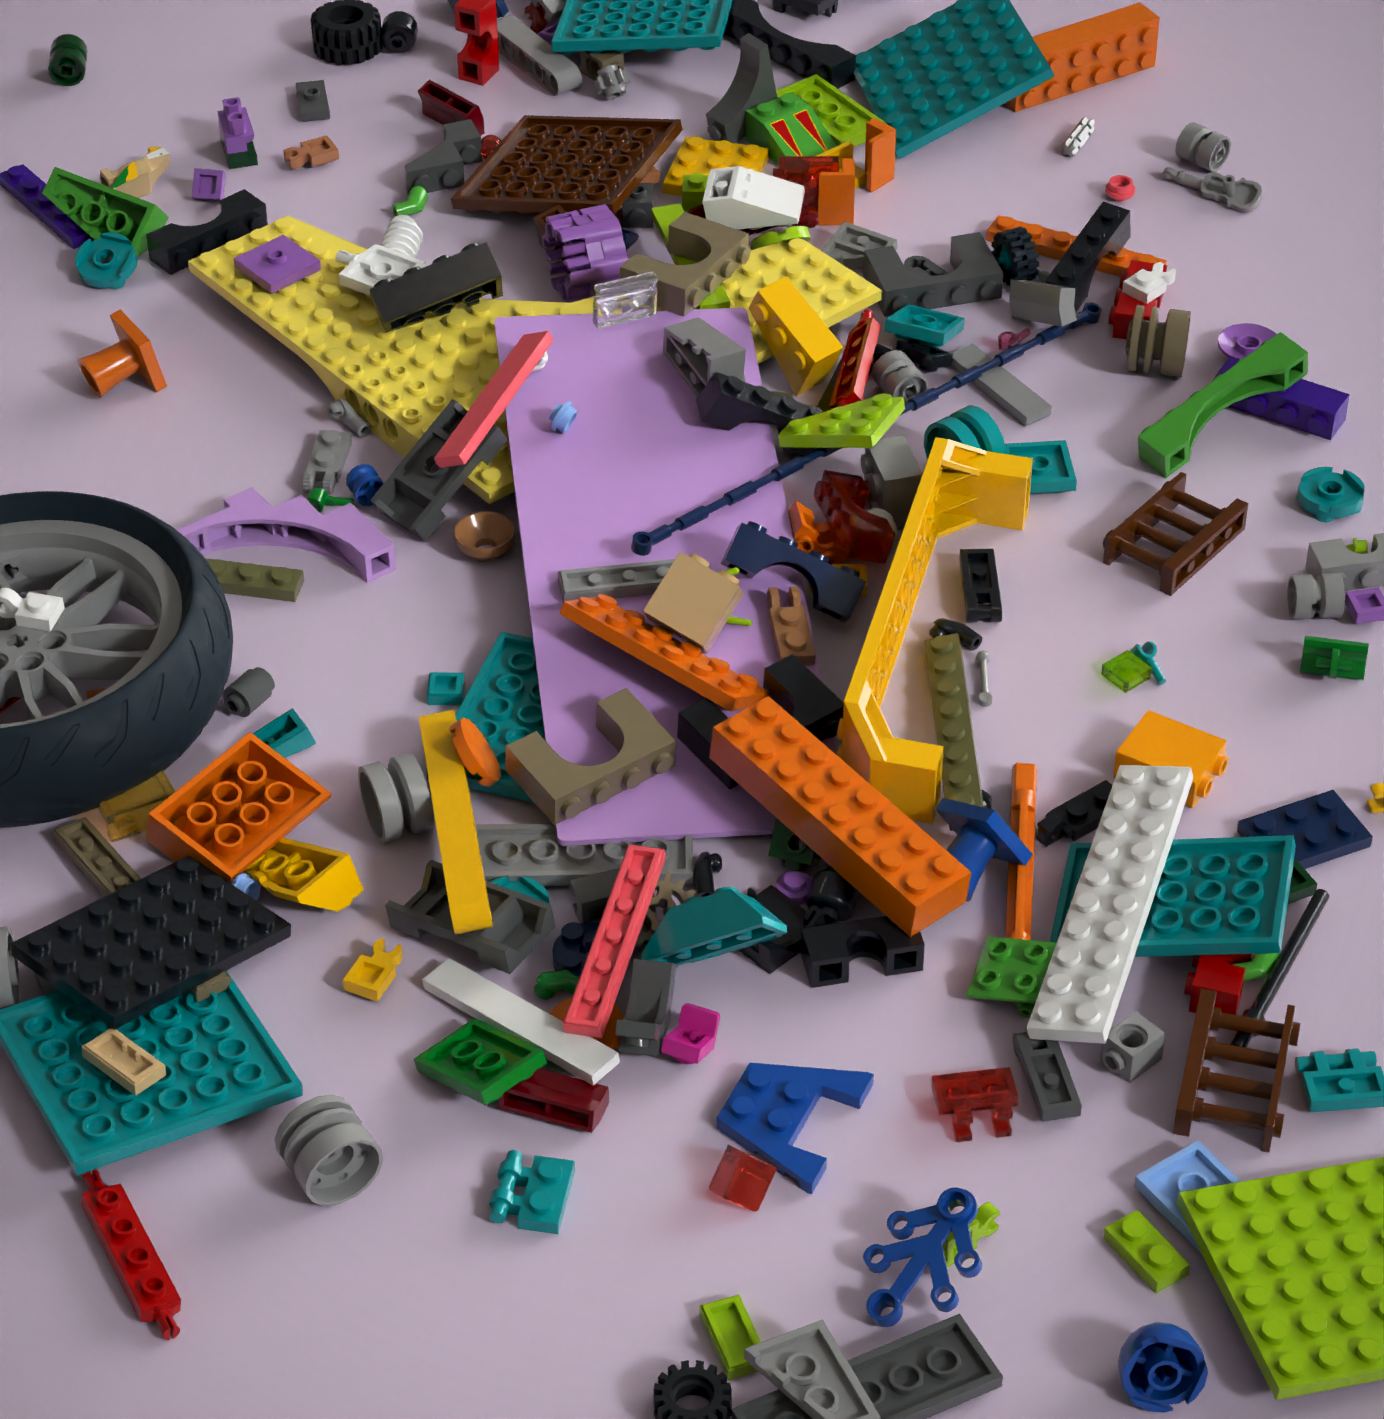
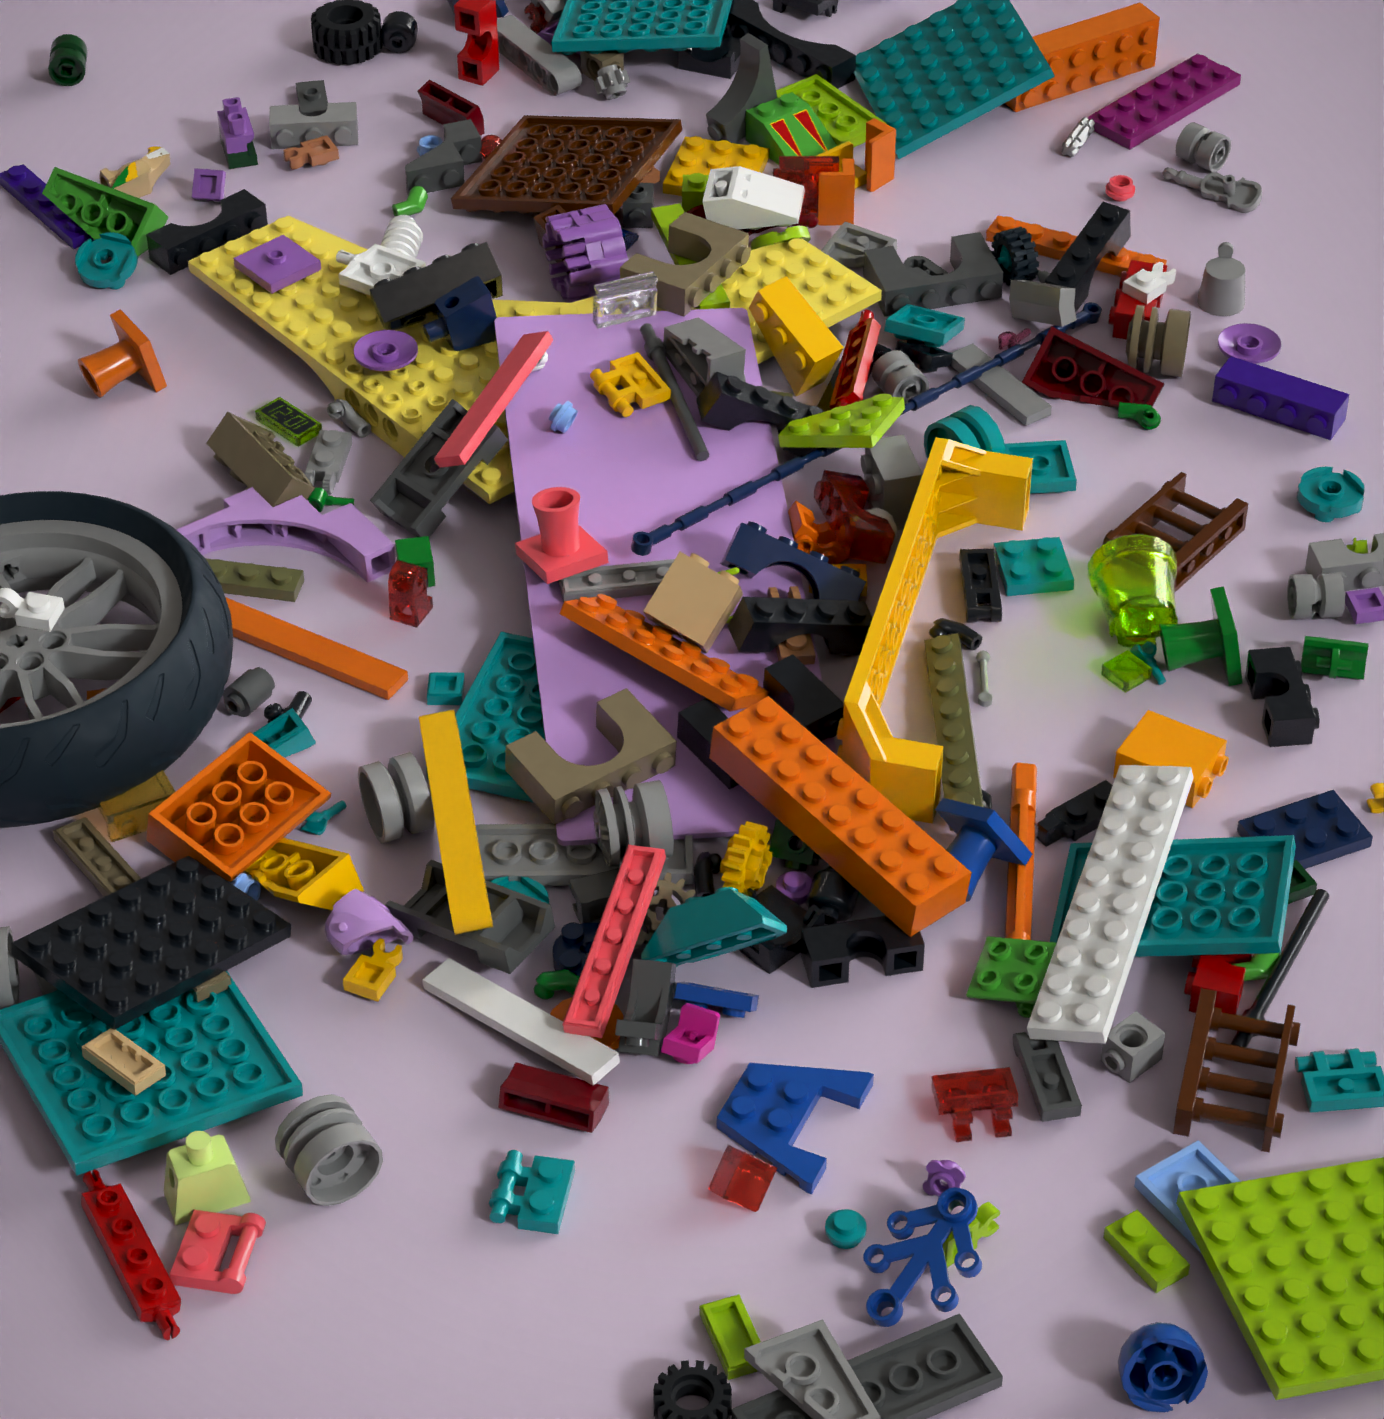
(202, 1177): none -> yellowish green torso
(206, 1245): none -> coral plate
(258, 460): none -> dark tan wedge
(288, 421): none -> tile
(291, 127): none -> light grey arch
(299, 703): none -> black arm
(315, 651): none -> orange tile
(317, 821): none -> teal hand
(360, 921): none -> lavender helmet
(363, 483): blue wheel -> none
(385, 350): none -> medium lavender dish
(408, 589): none -> clear red leg
(417, 552): none -> green panel
(428, 143): none -> light blue plate
(464, 316): none -> dark blue torso
(475, 752): orange tile -> none
(480, 1061): green plate -> none
(484, 529): medium nougat piece -> none
(562, 545): none -> coral plant
(639, 383): none -> yellow plate
(640, 822): none -> light grey wheel
(656, 351): none -> dark grey bar
(718, 62): none -> black piece
(733, 1002): none -> blue plate
(747, 858): none -> yellow gear
(766, 622): none -> black arch
(845, 1228): none -> teal plate
(942, 1170): none -> medium lavender plate
(1033, 566): none -> teal plate
(1083, 374): none -> dark red wedge
(1135, 586): none -> clear neon green piece
(1141, 413): none -> green arm
(1164, 101): none -> magenta plate
(1205, 640): none -> green plant
(1223, 284): none -> light grey hat
(1268, 369): bright green arch -> none
(1287, 709): none -> black arch

